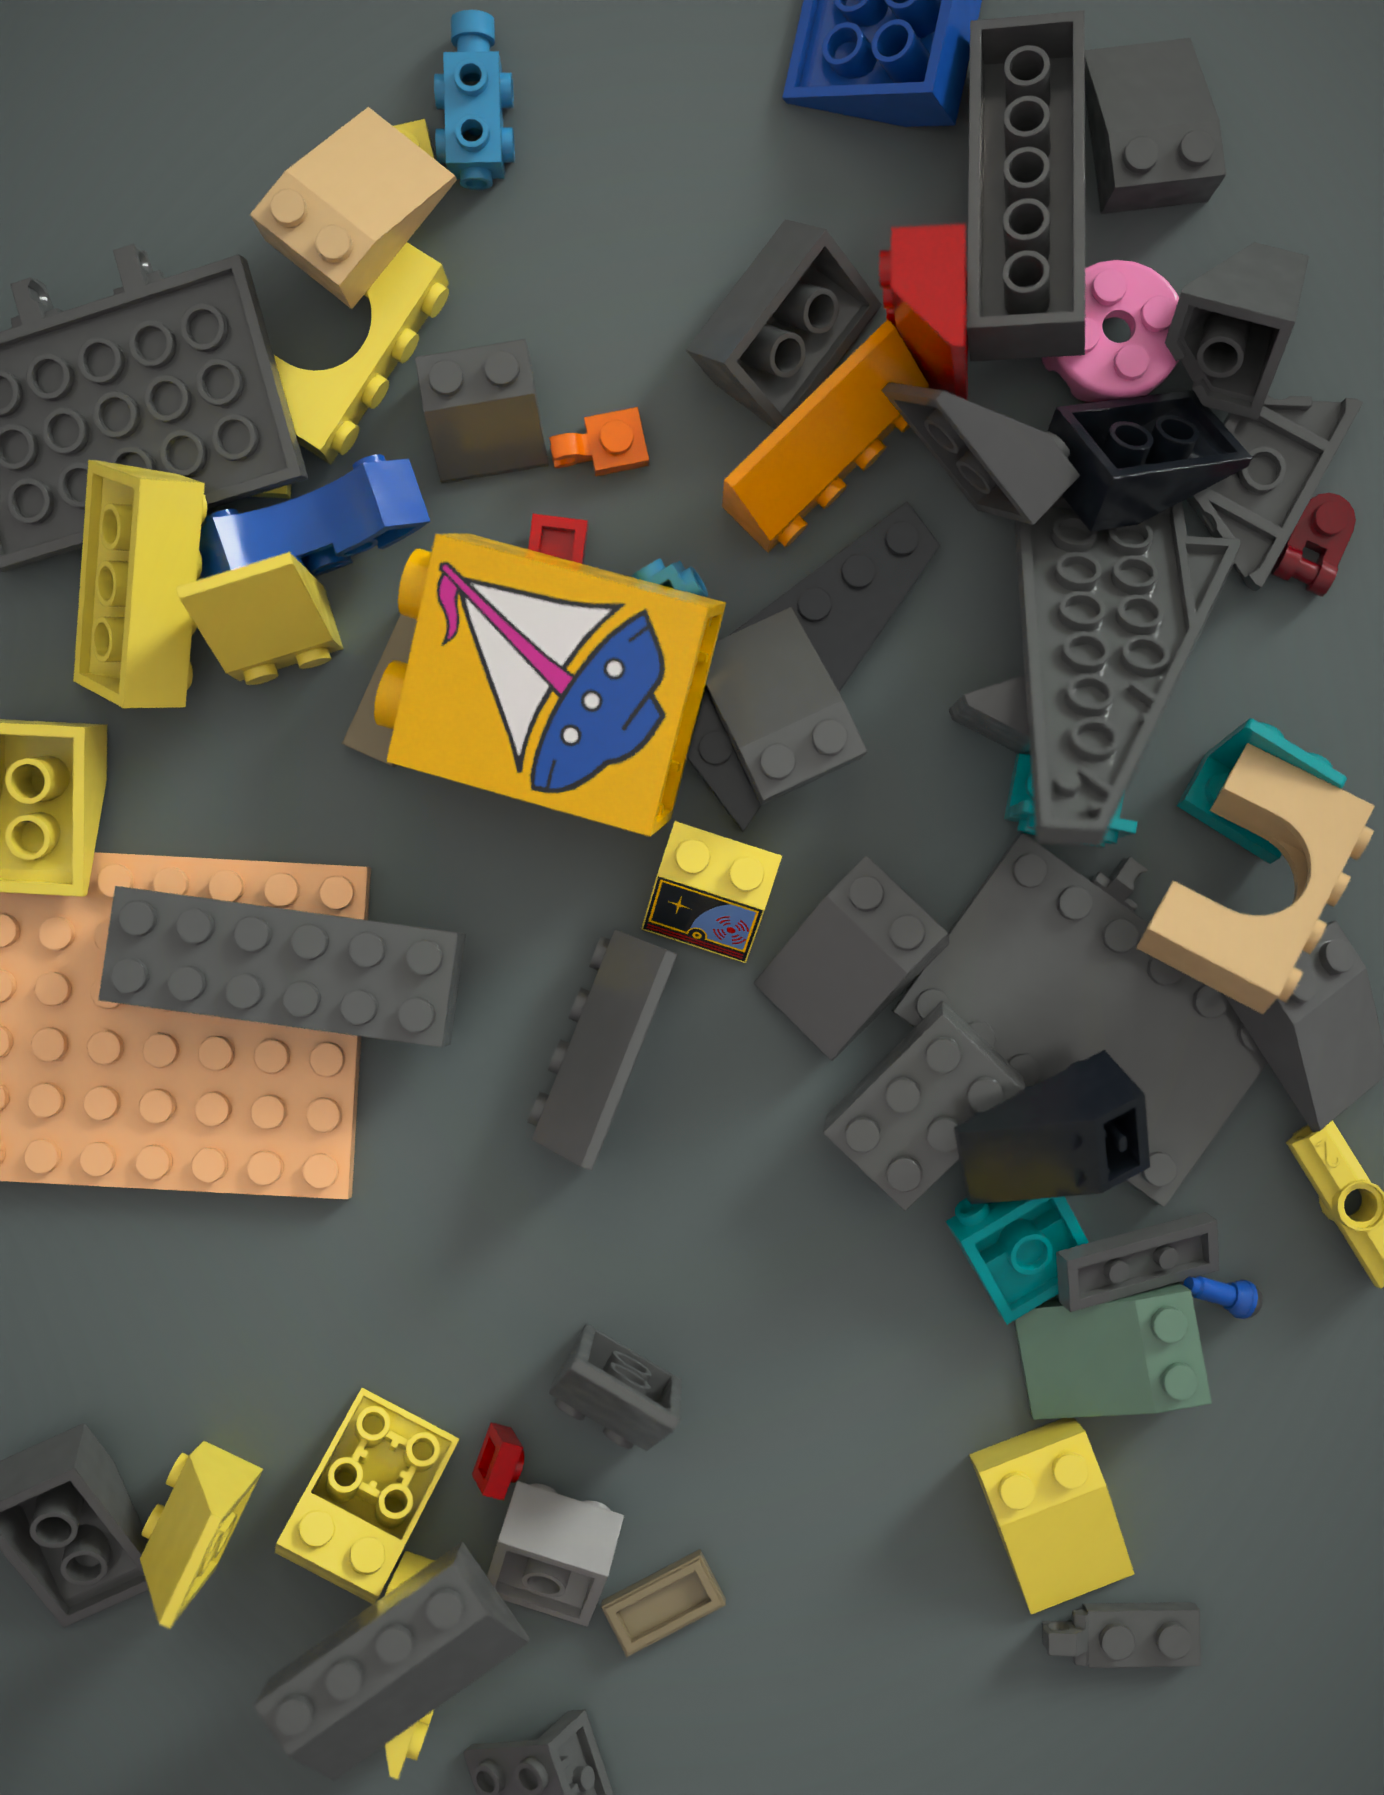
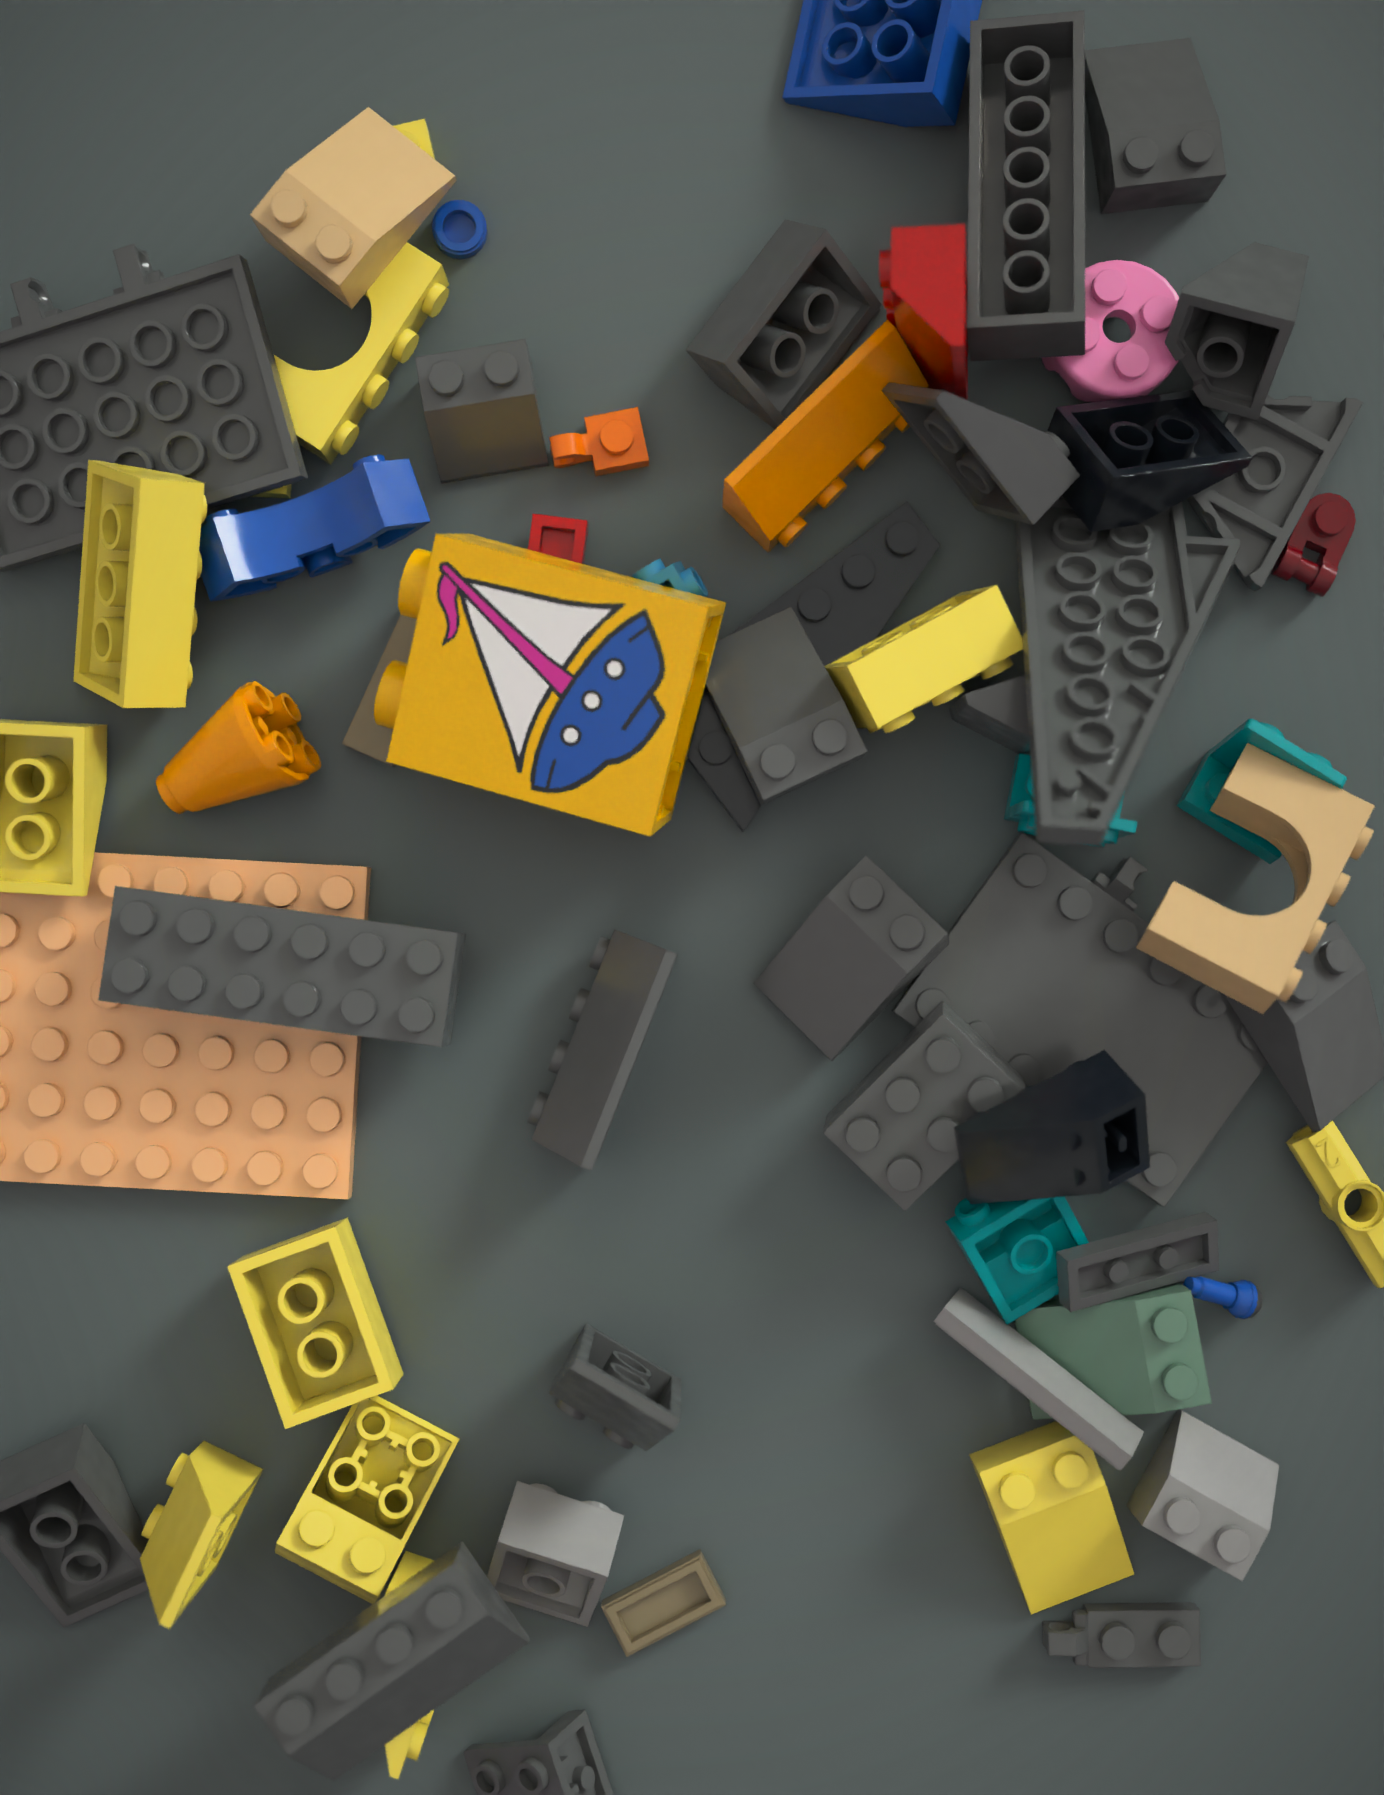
(240, 753): none -> light orange cone
(263, 618): light yellow slope -> none
(316, 1323): none -> light yellow brick
(459, 229): none -> blue tile
(476, 106): dark azure brick -> none
(498, 1461): red plate -> none
(711, 892): slope -> none
(927, 659): none -> light yellow brick
(1040, 1379): none -> light grey tile
(1207, 1495): none -> light grey slope

